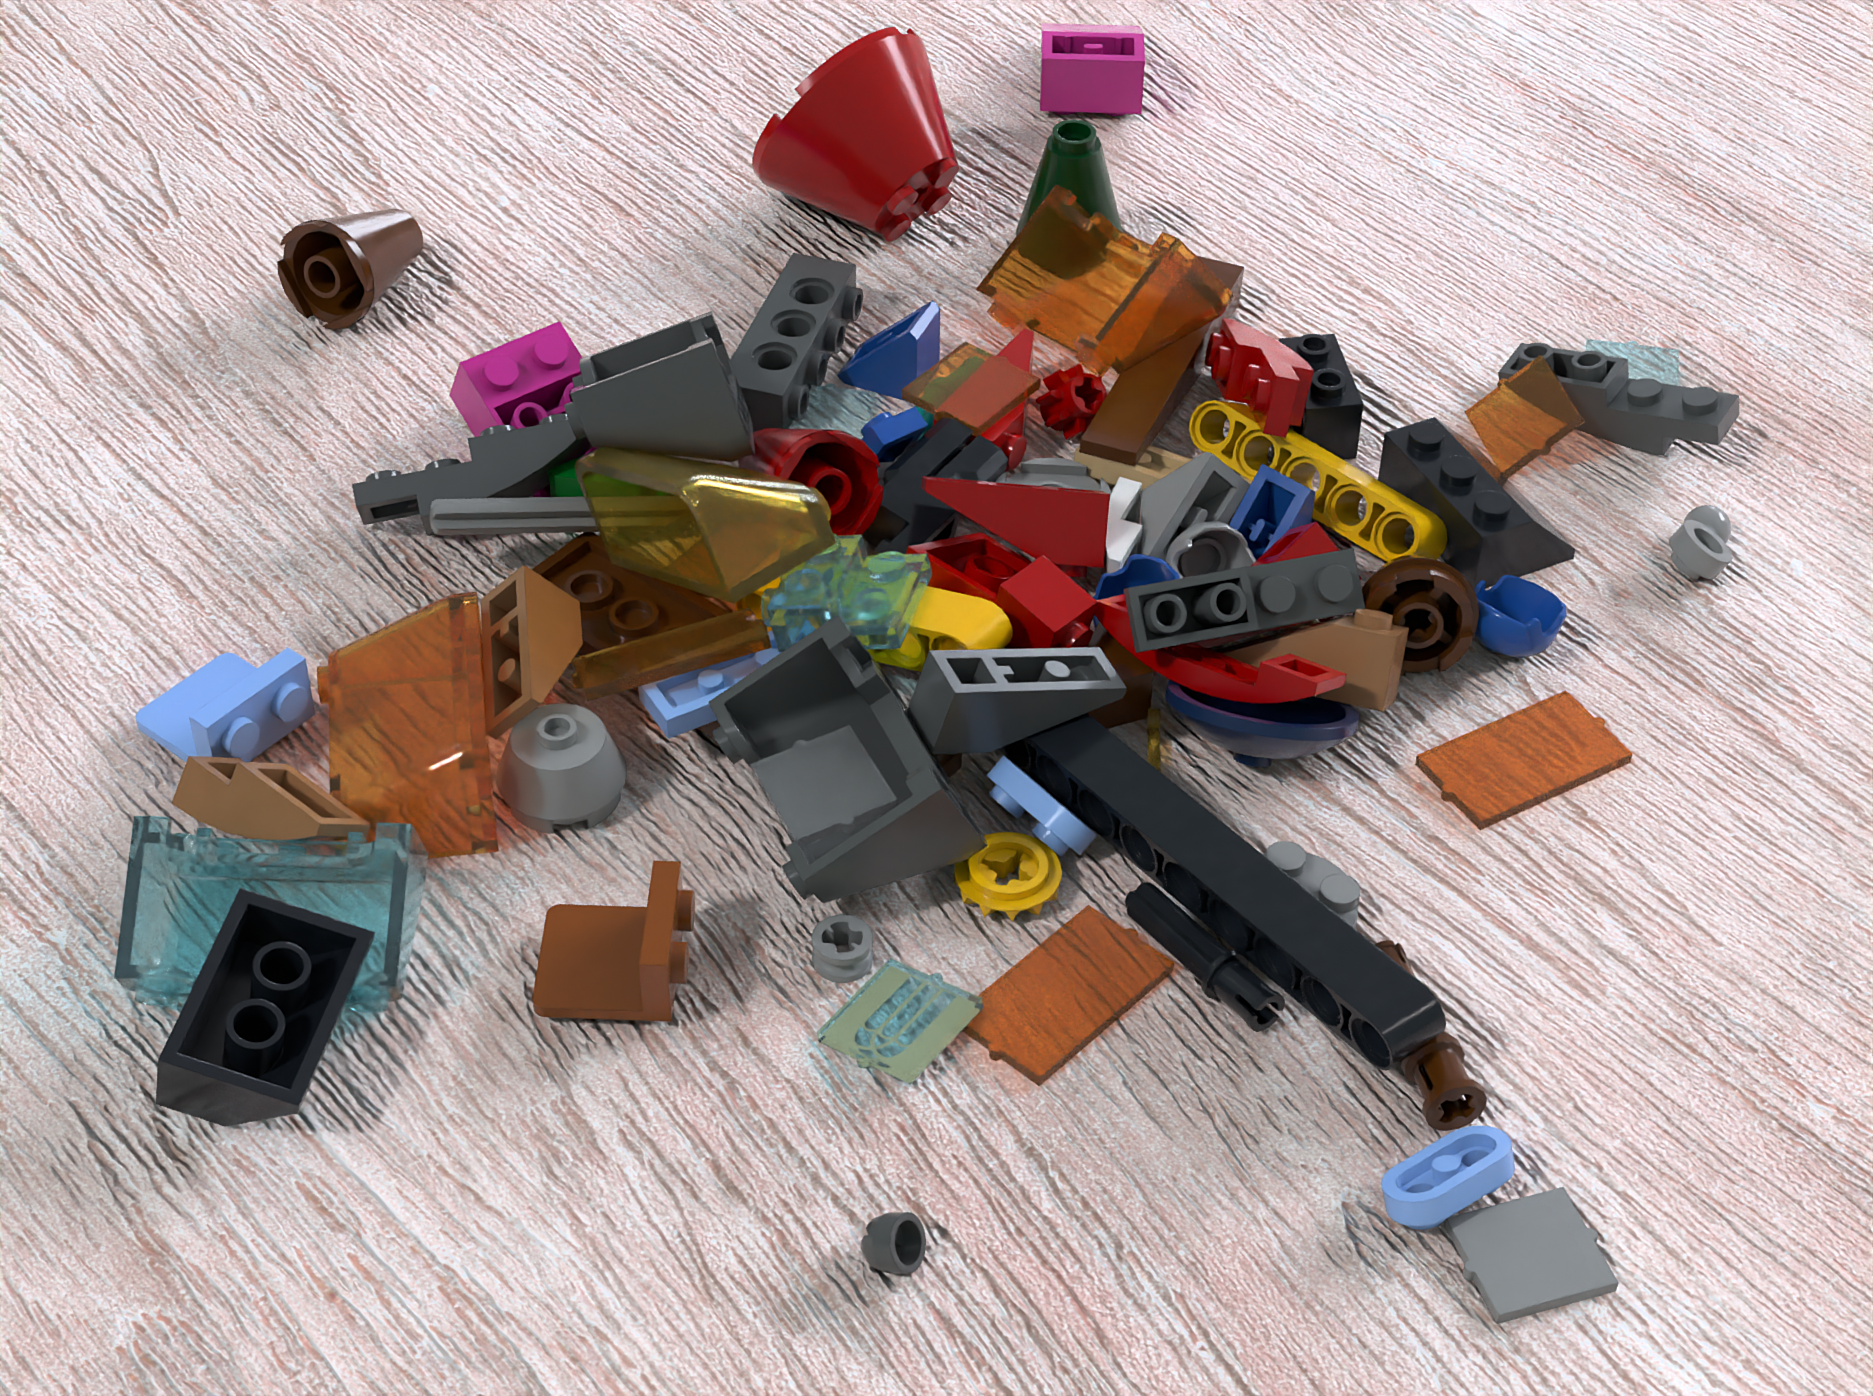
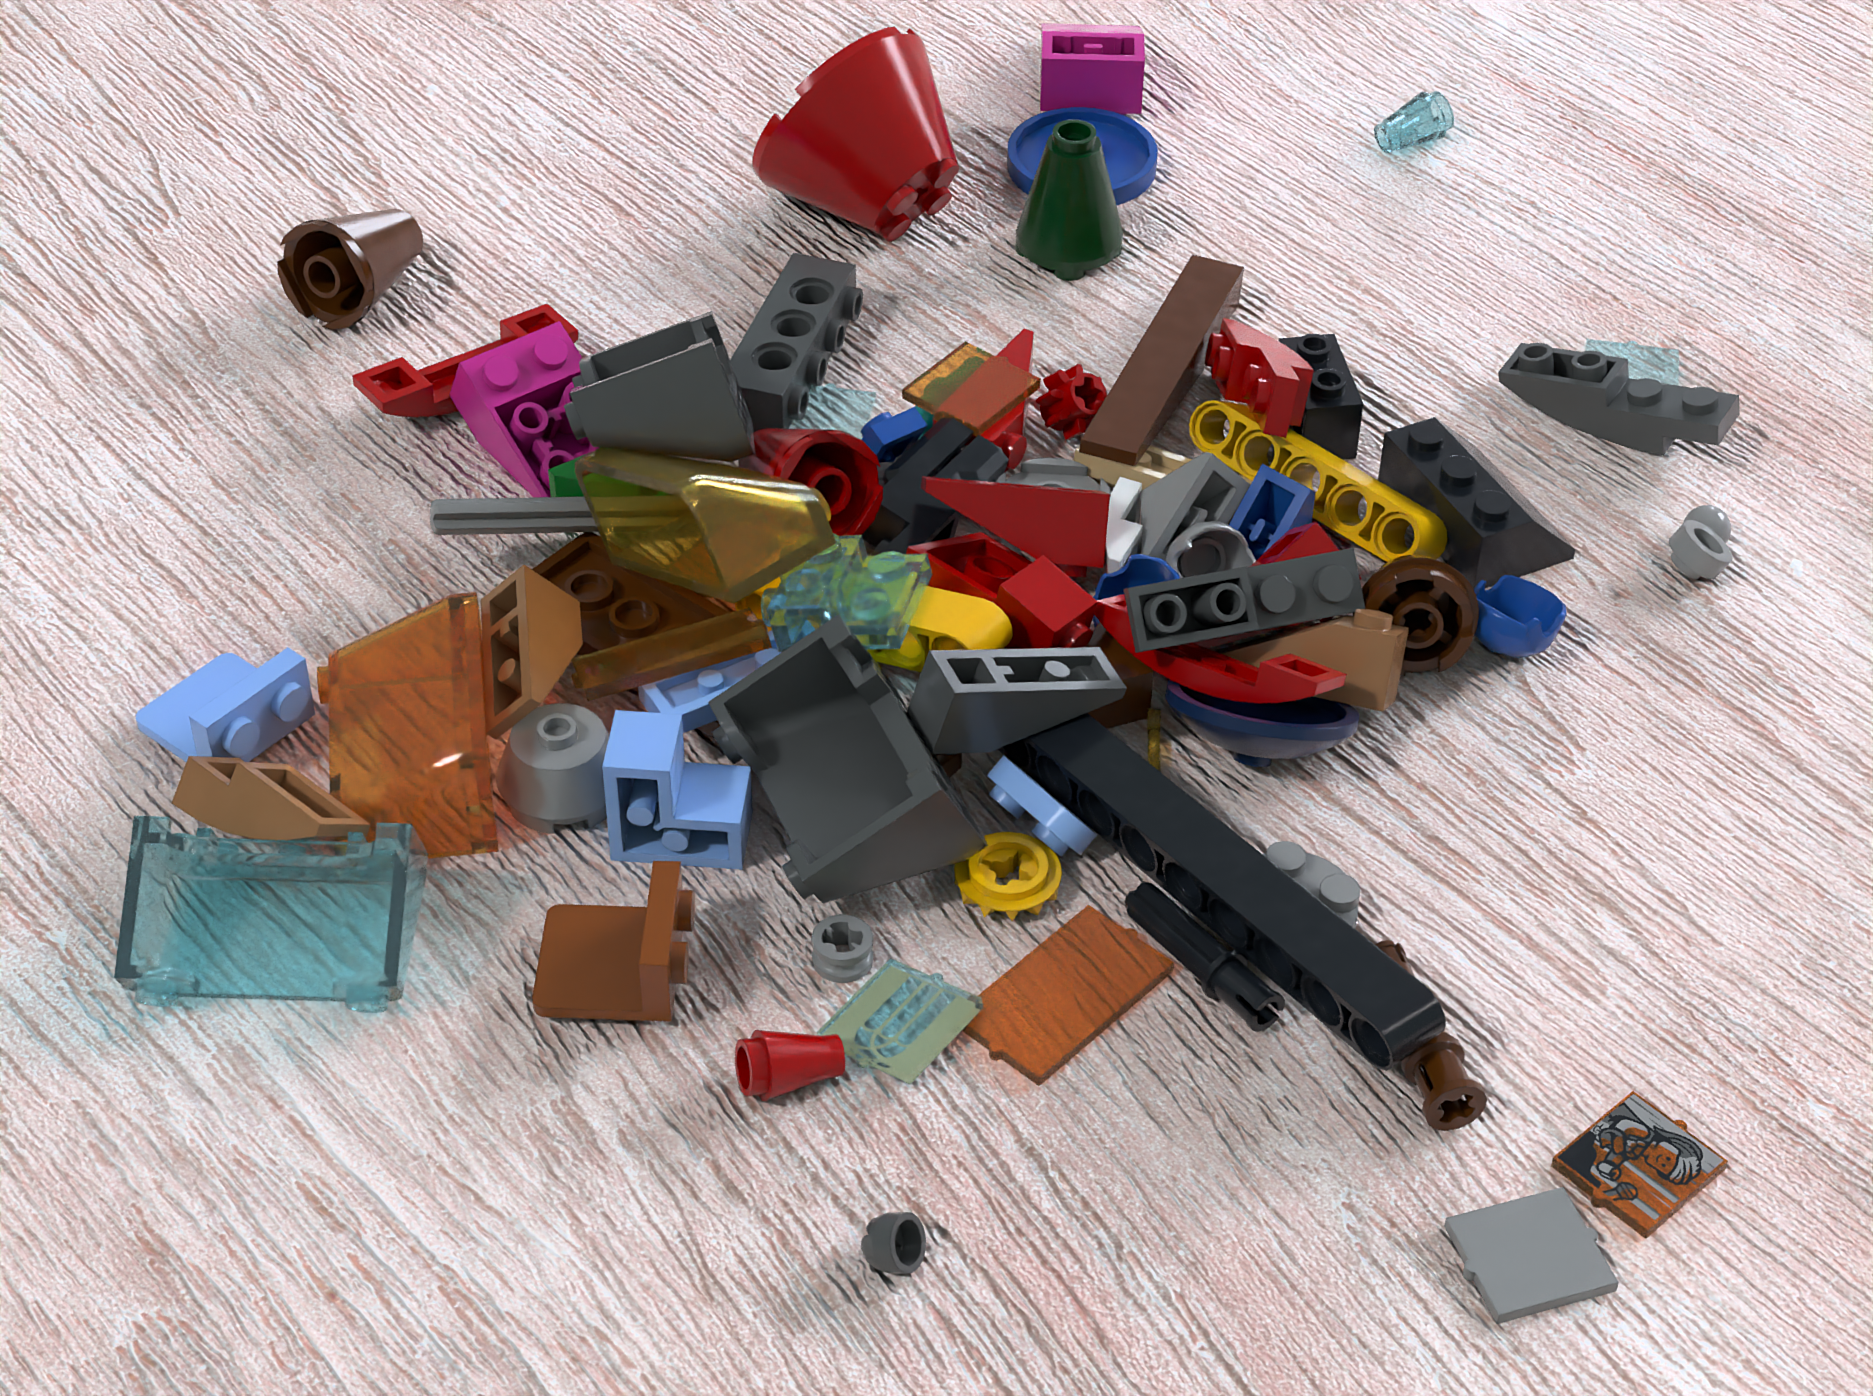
(260, 1012): black slope -> none
(407, 392): none -> red slope
(503, 465): dark grey slope -> none
(671, 806): none -> light blue brick
(784, 1061): none -> red cone
(824, 786): clear piece -> none
(896, 354): blue slope -> none
(1100, 288): clear orange windscreen -> none
(1126, 146): none -> blue piece
(1416, 122): none -> clear light blue cone
(1447, 1176): light blue plate -> none
(1523, 759): clear orange piece -> none
(1524, 416): clear orange piece -> none
(1639, 1164): none -> piece

